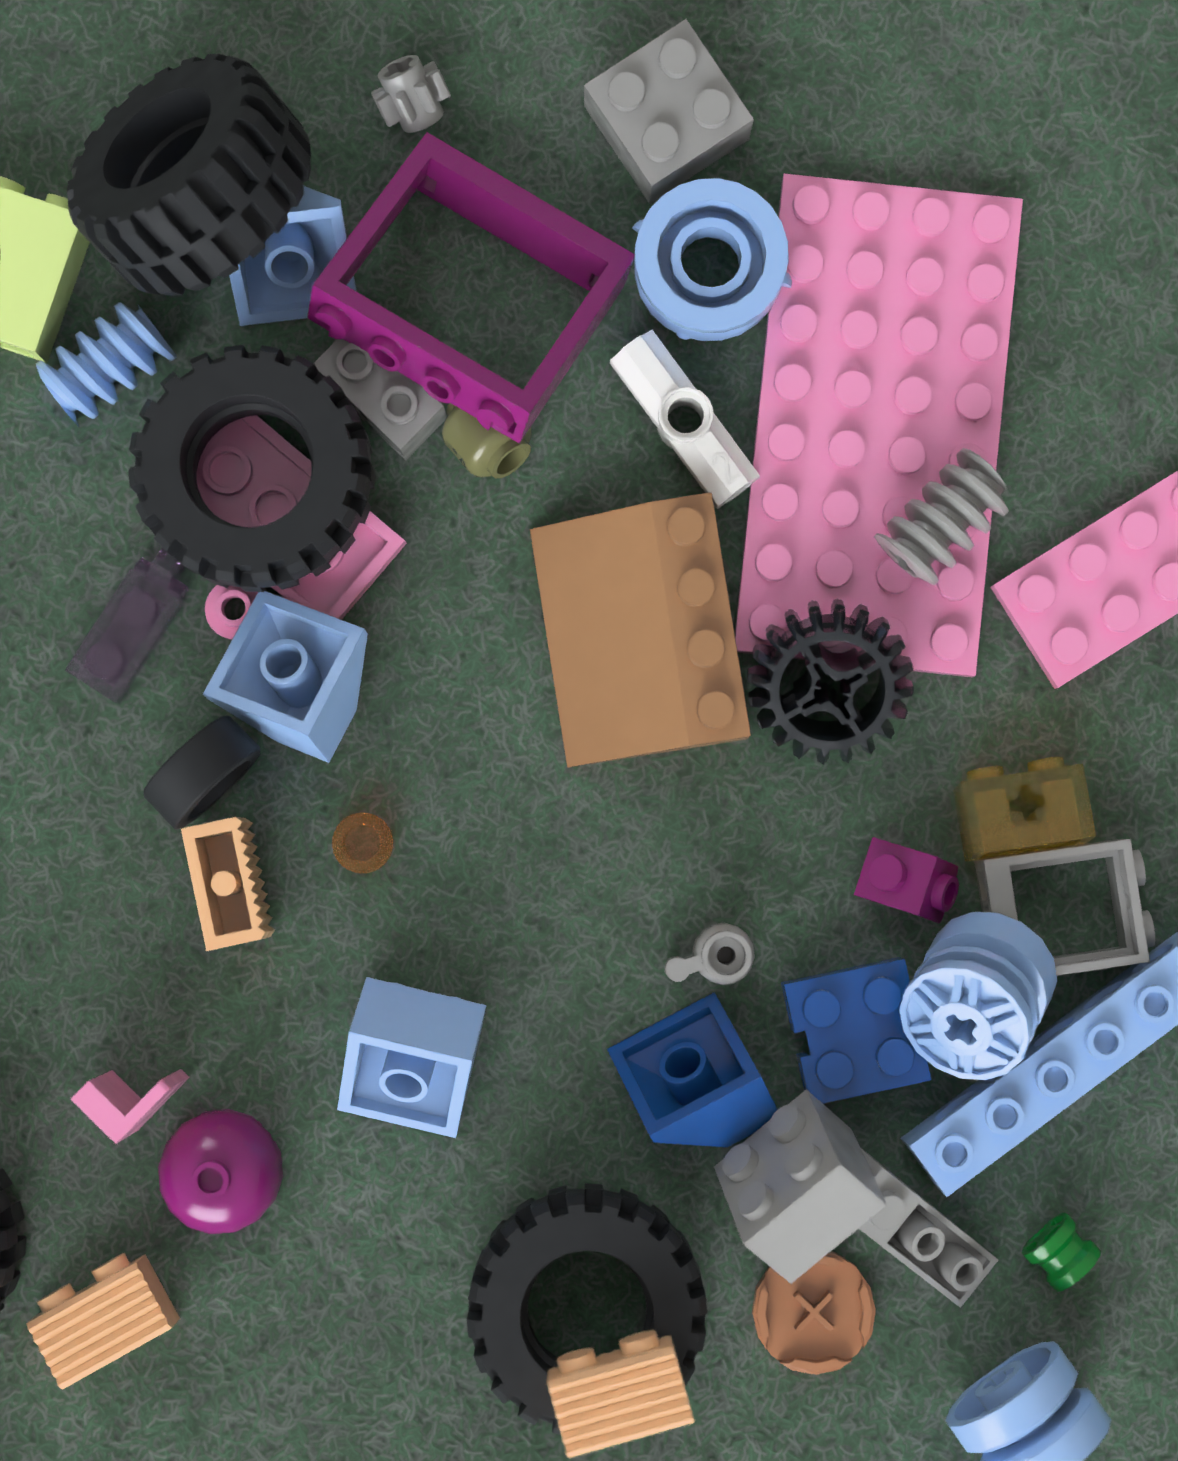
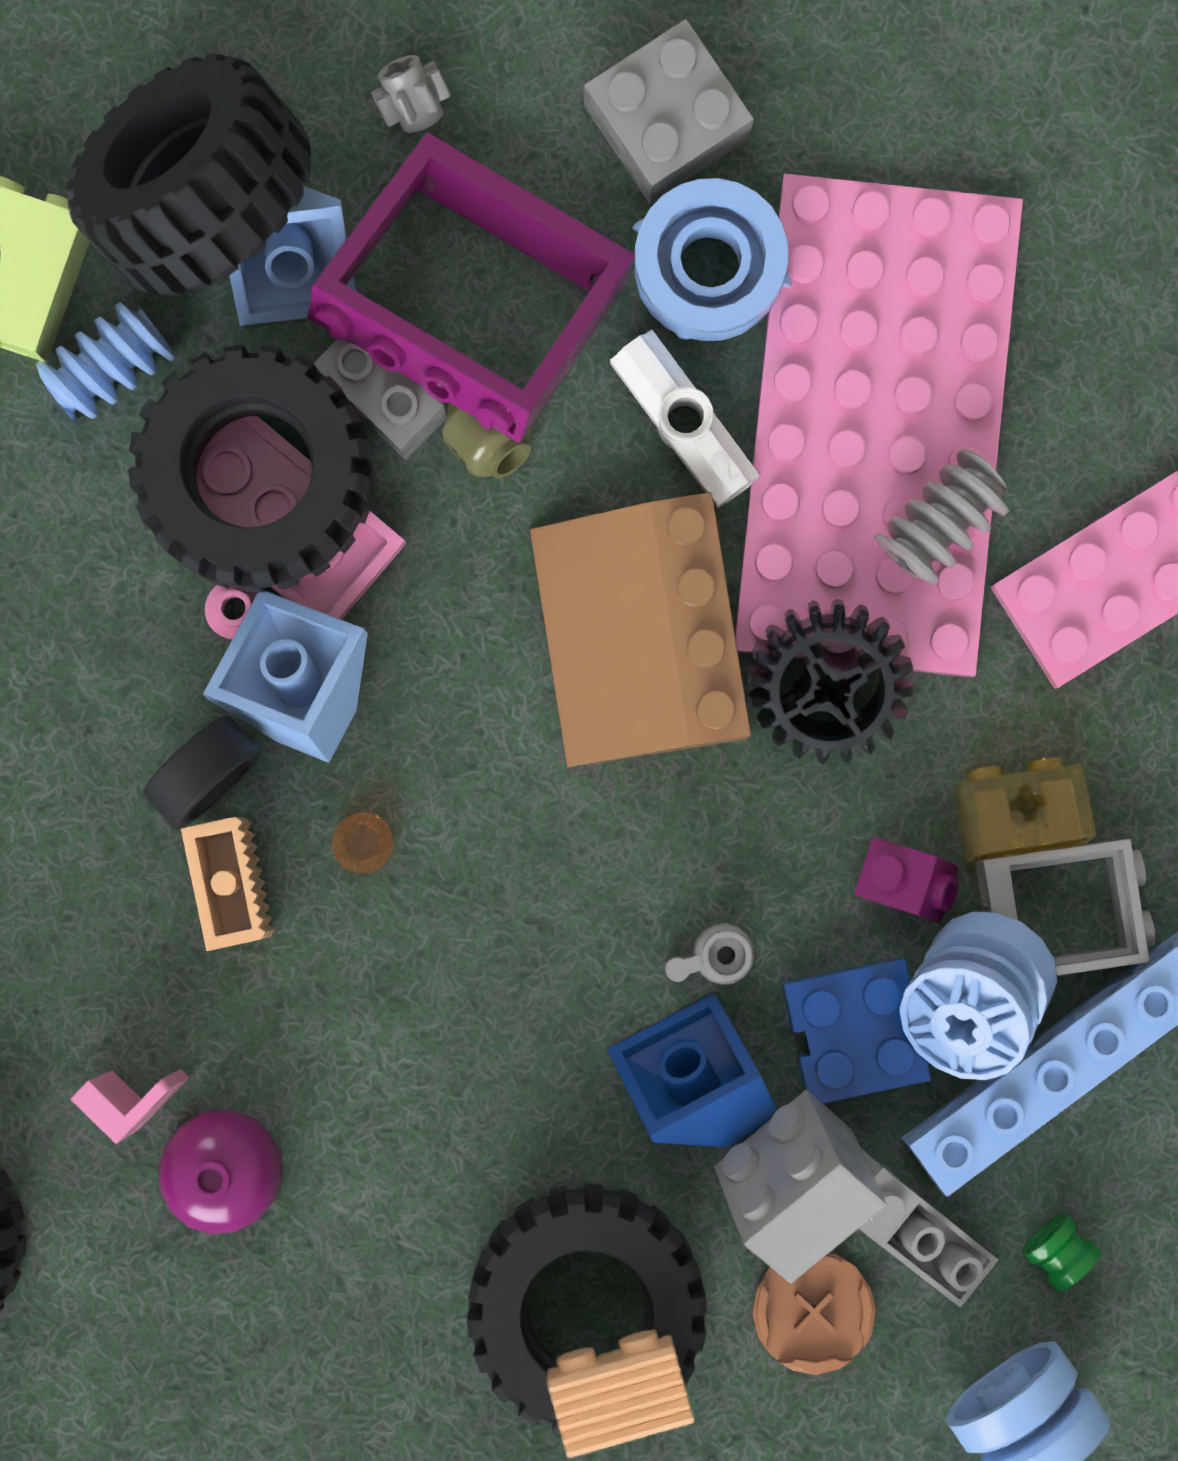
(102, 1320): light nougat brick -> none
(130, 626): clear purple hinge -> none
(410, 1057): light blue slope -> none

